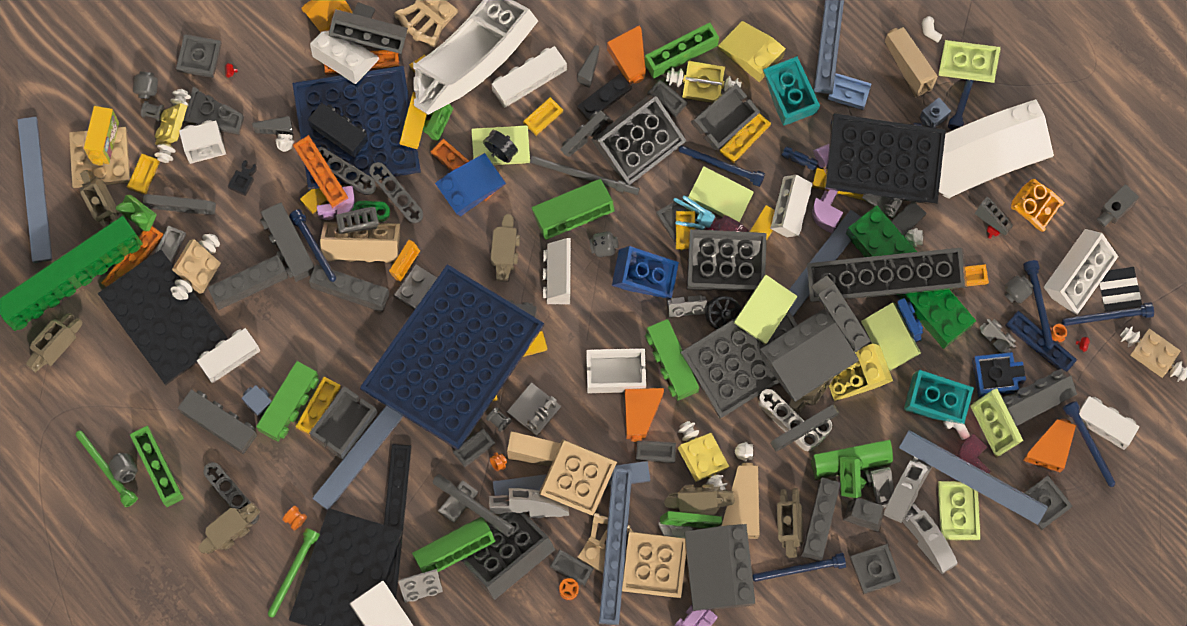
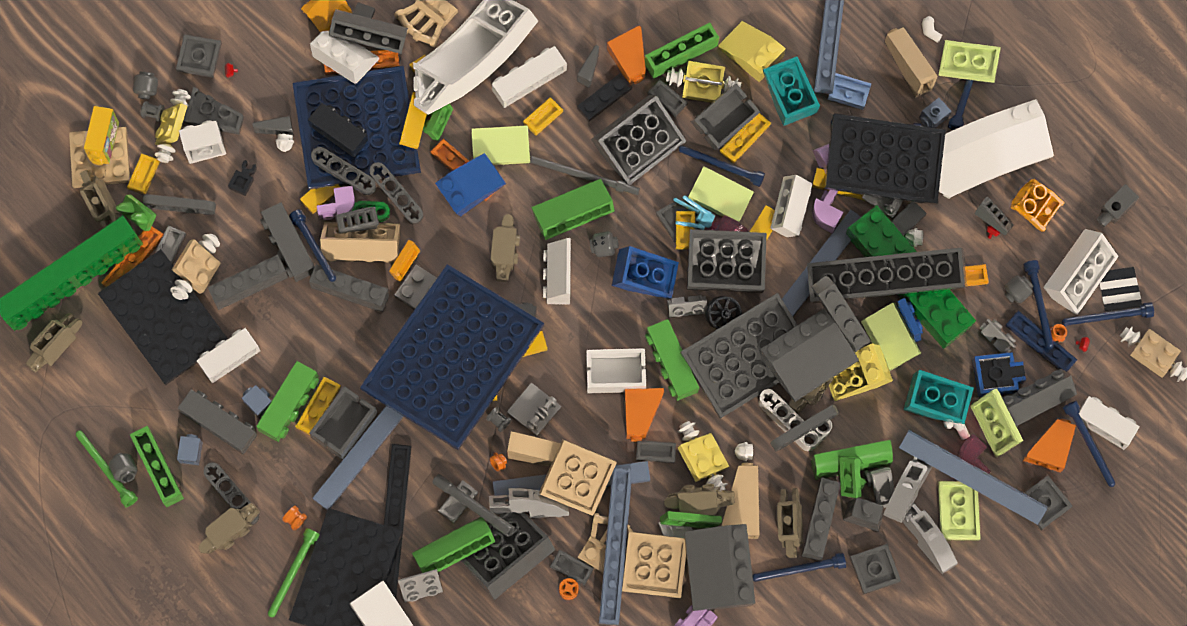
(34, 190): sand blue tile -> none
(189, 450): none -> sand blue brick
(320, 171): orange tile -> none
(474, 447): dark grey tile -> none
(500, 146): black wheel -> none
(592, 128): dark grey wing -> none
(765, 309): yellowish green tile -> none
(800, 158): dark blue axle -> none

